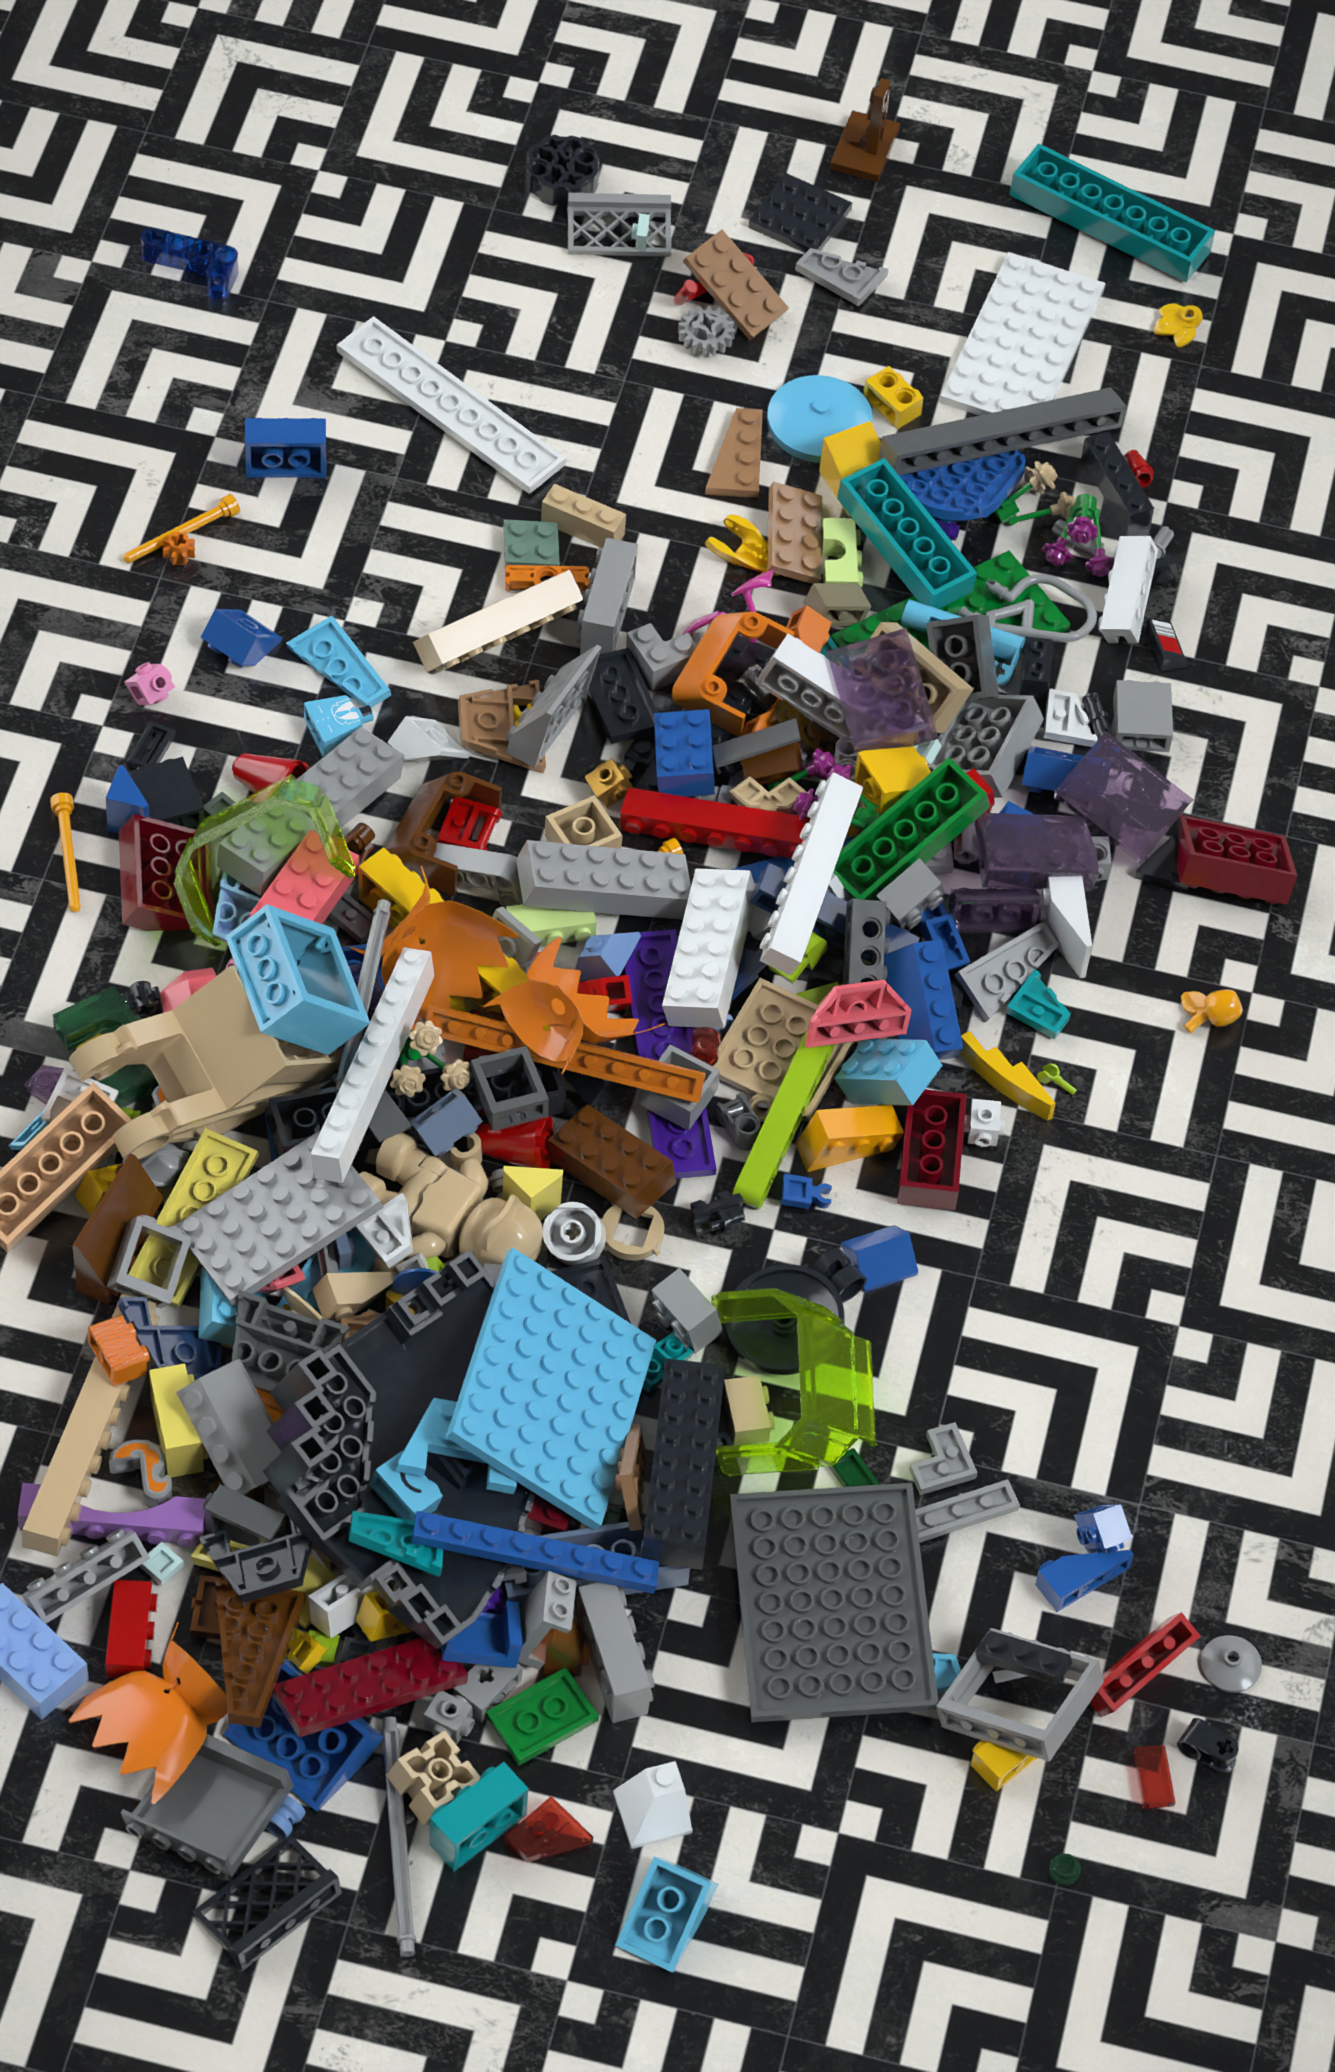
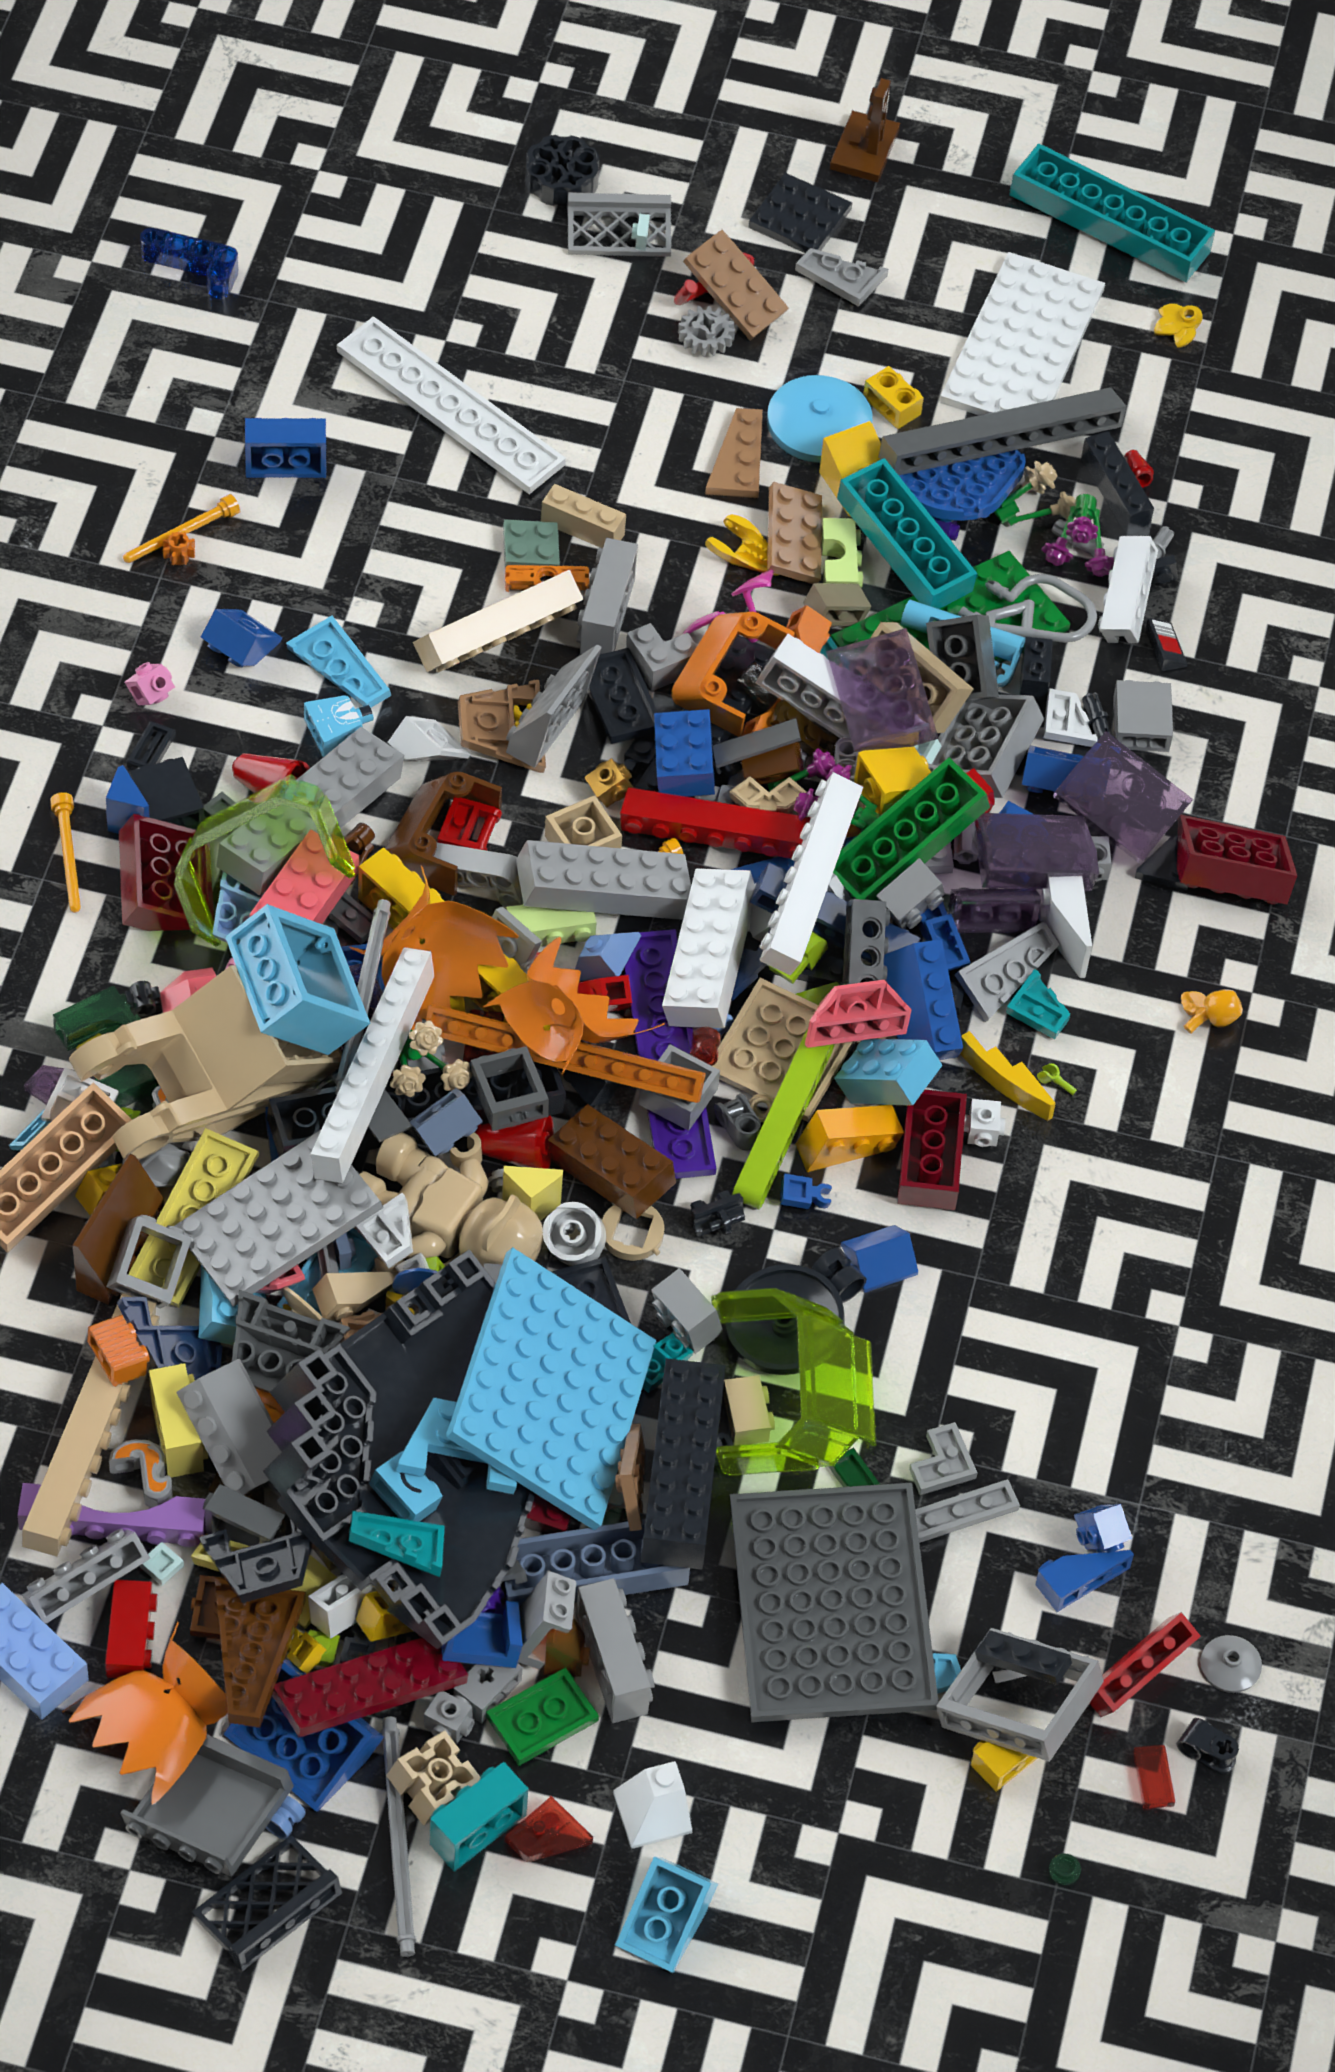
(535, 1552): blue plate -> none

